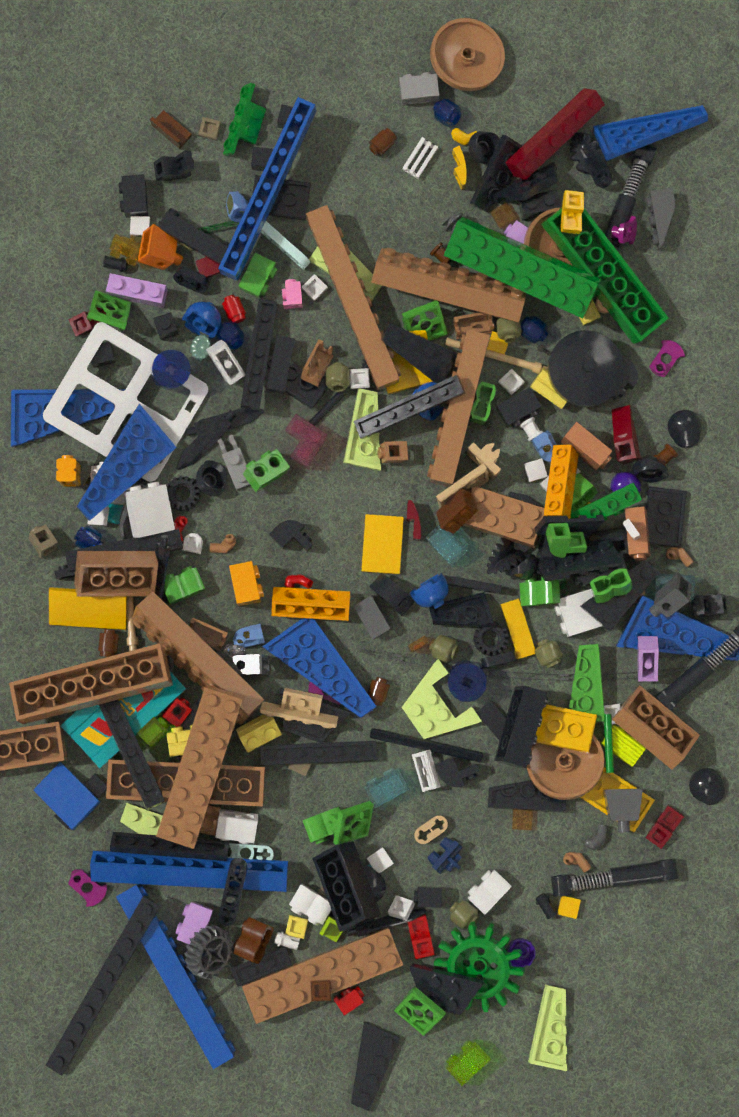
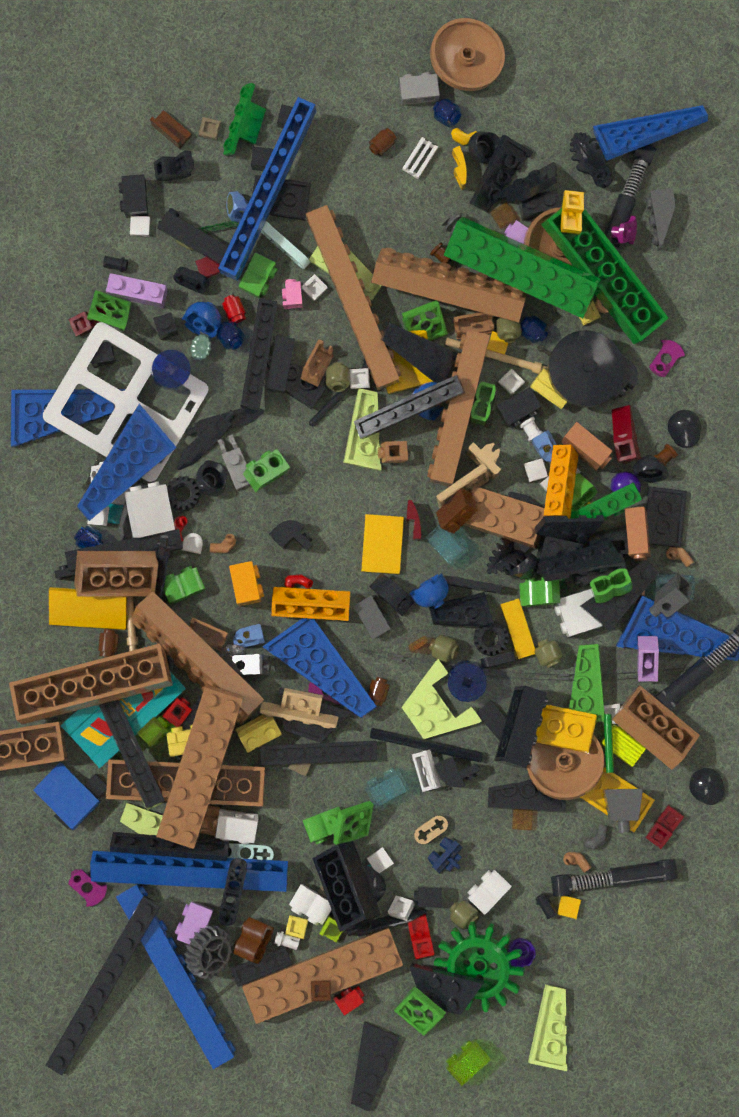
(43, 533): dark tan brick -> none
(68, 471): light orange brick -> none
(126, 247): clear yellow hips -> none
(158, 249): orange torso -> none
(225, 362): white brick -> none
(310, 440): clear pink brick -> none
(555, 133): dark red brick -> none
(562, 541): bright green brick -> none
(631, 529): white tile -> none
(709, 605): black brick -> none

